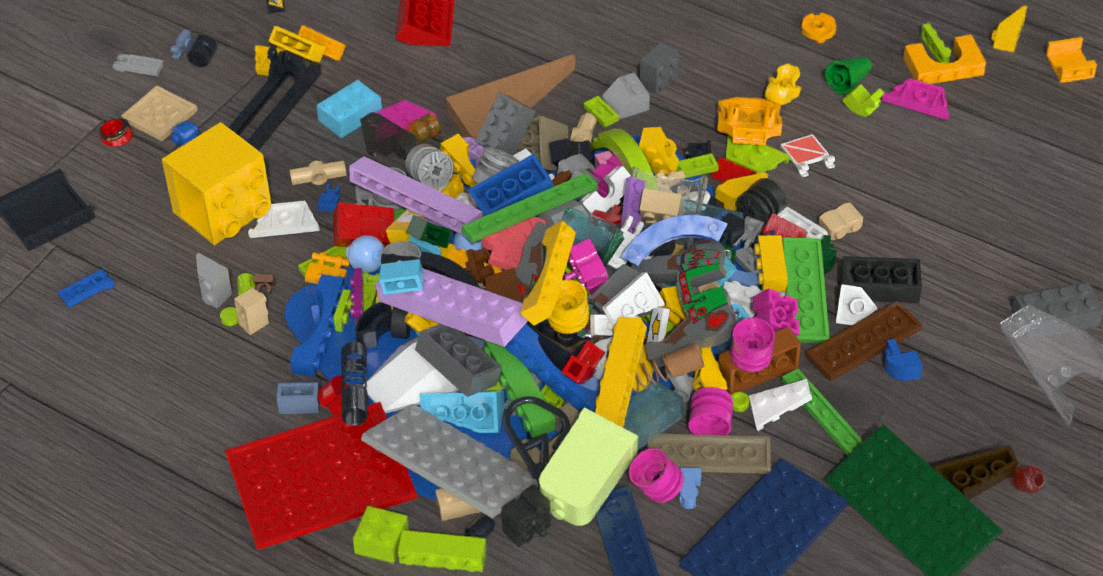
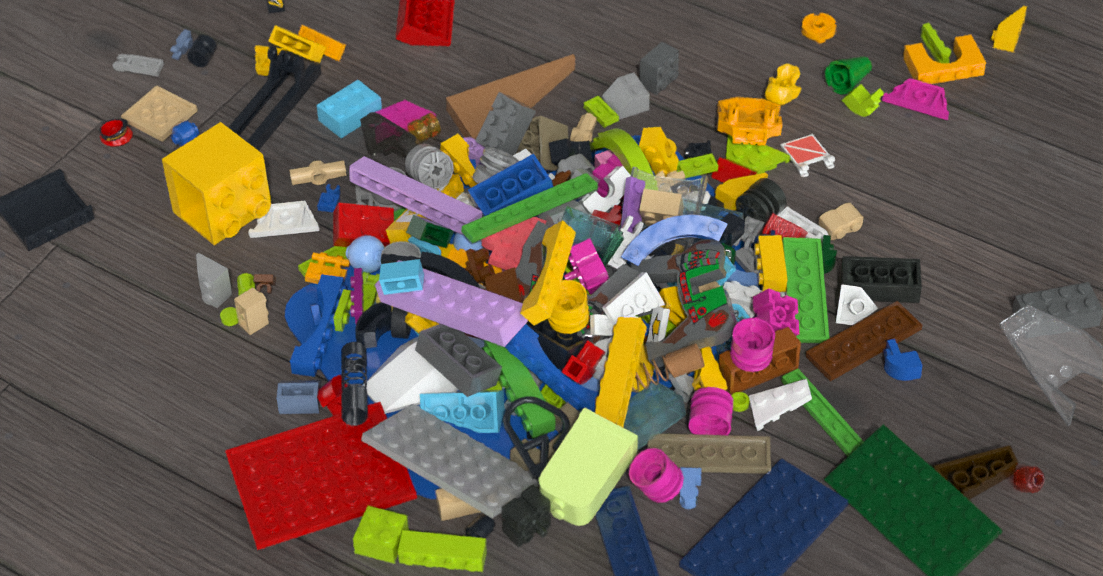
(86, 288): blue plate -> none
(1069, 60): light orange panel -> none

